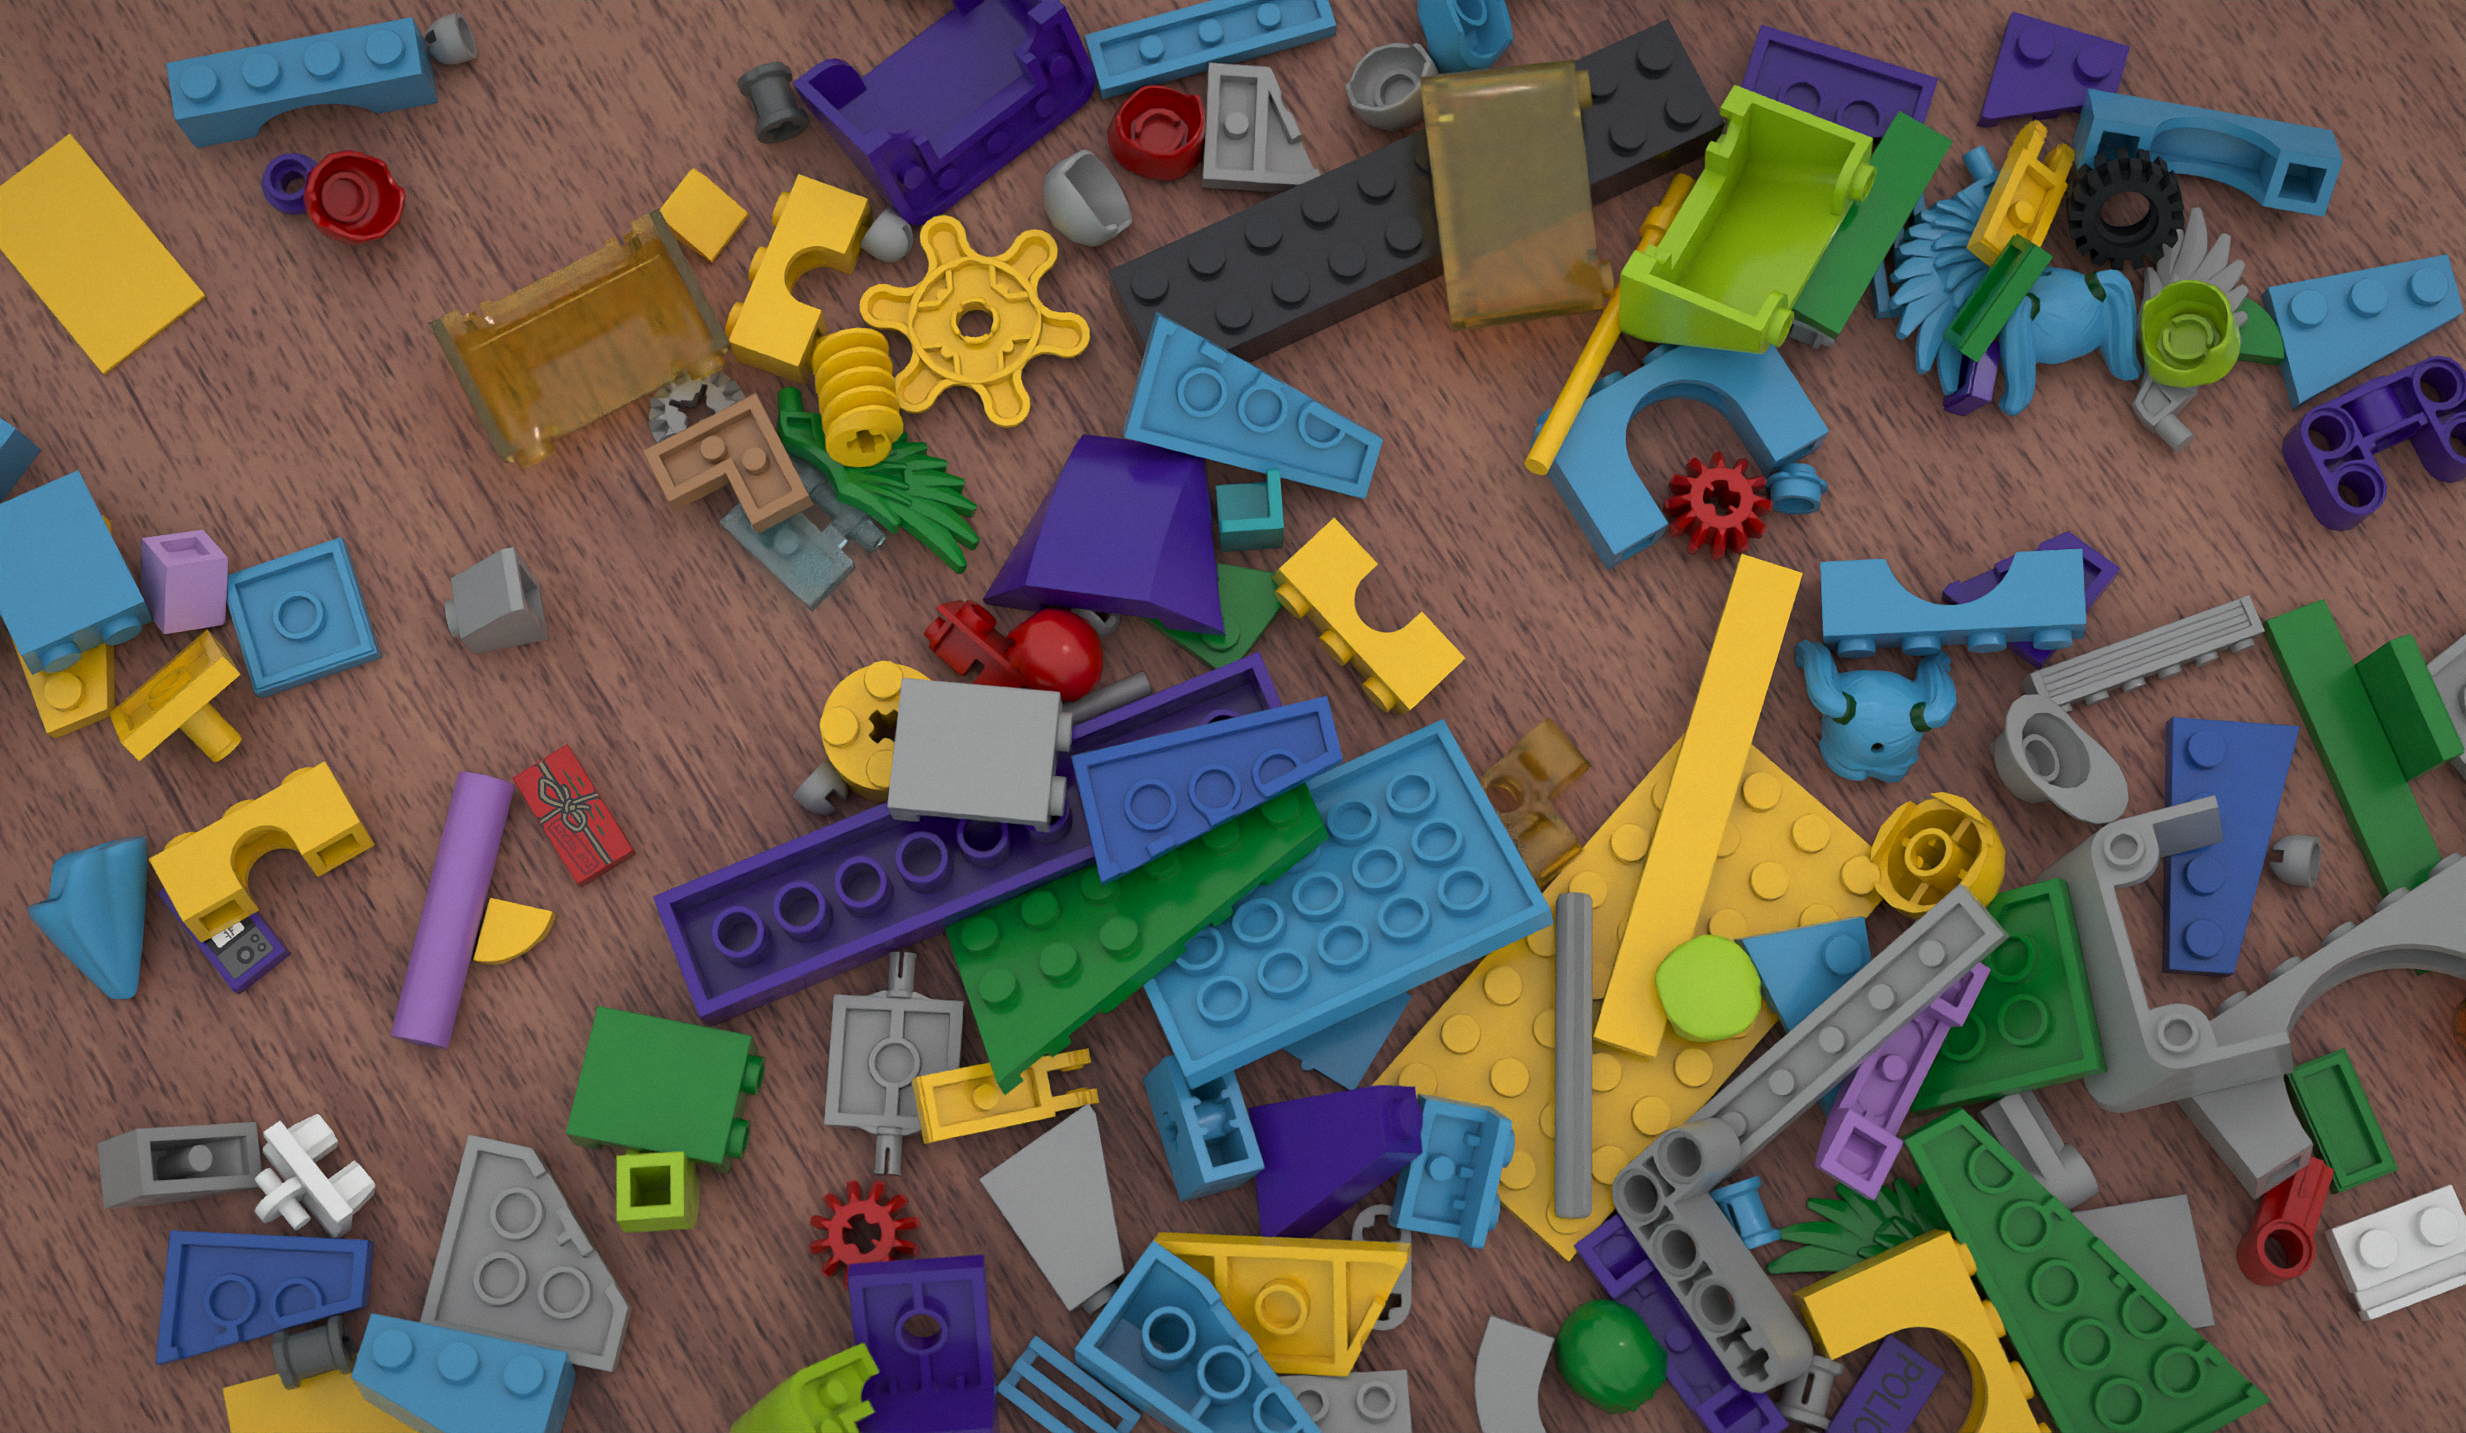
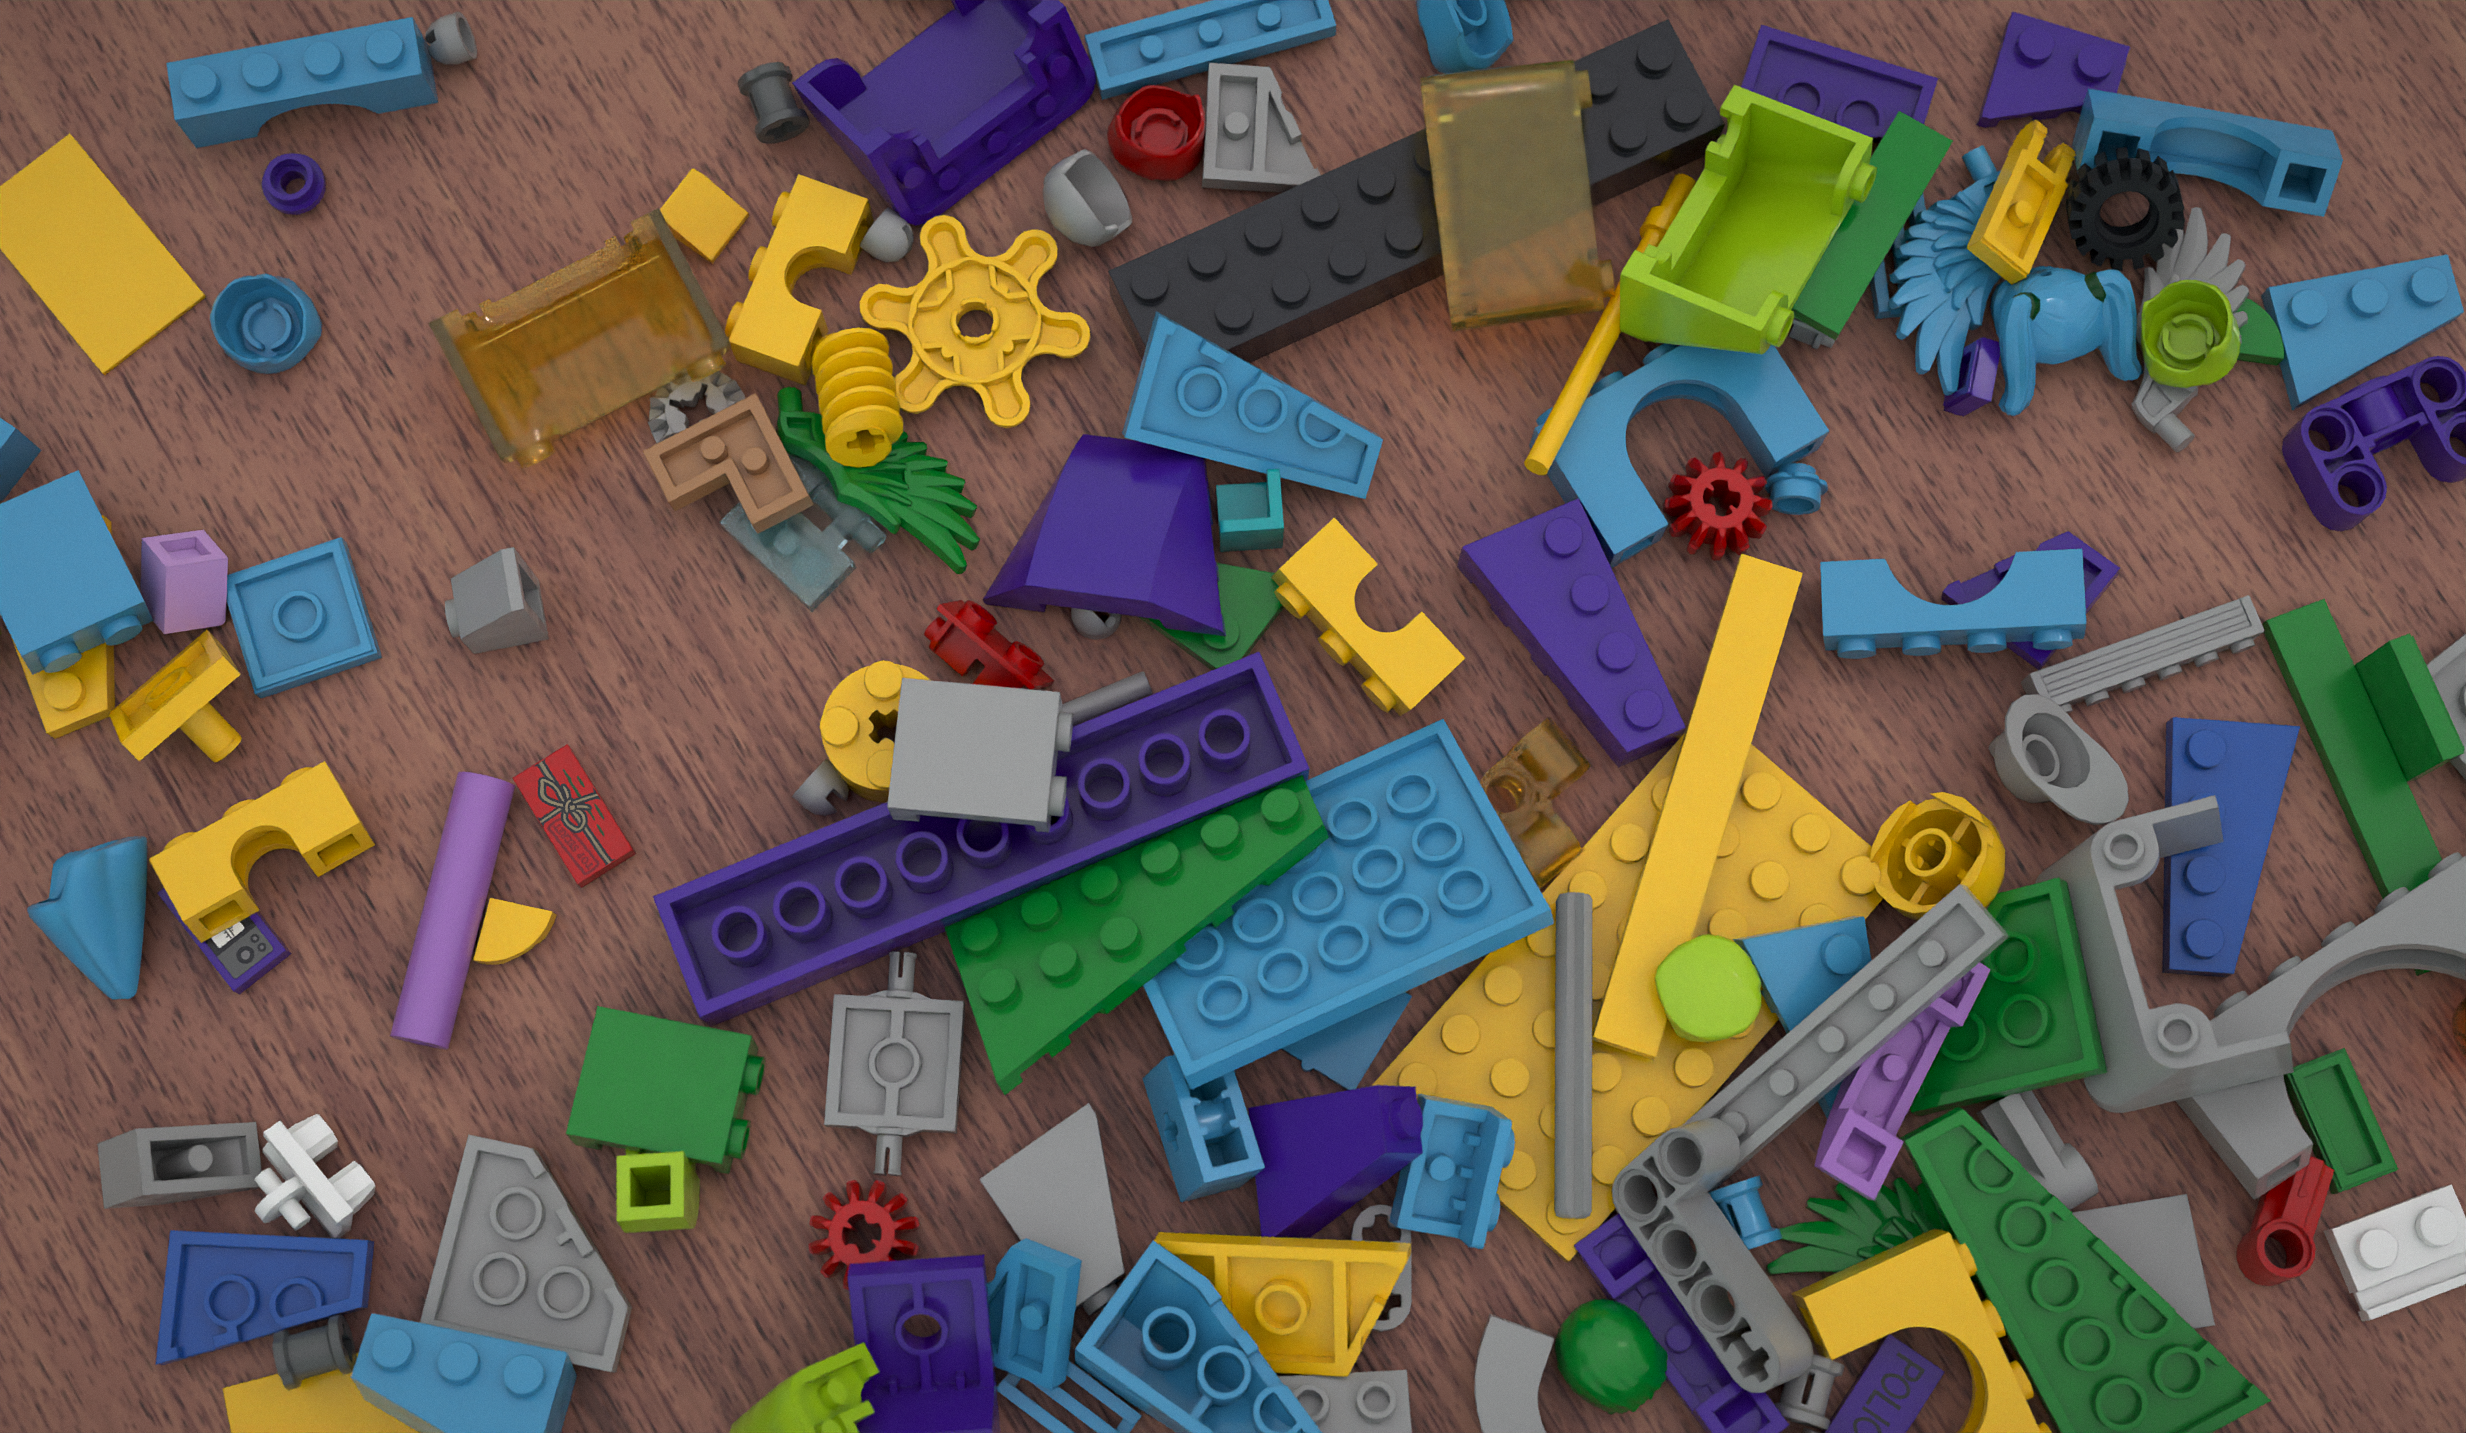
(265, 323): none -> dark azure hair
(353, 198): red hair -> none
(972, 1102): yellow hinge -> none
(1034, 1312): none -> dark azure wing
(1058, 653): red hair -> none
(1185, 783): blue wing -> none
(1388, 85): light grey hair -> none
(1572, 617): none -> dark purple wedge
(1873, 709): dark azure hair -> none
(1996, 297): green tile -> none
(2300, 860): light grey hinge -> none

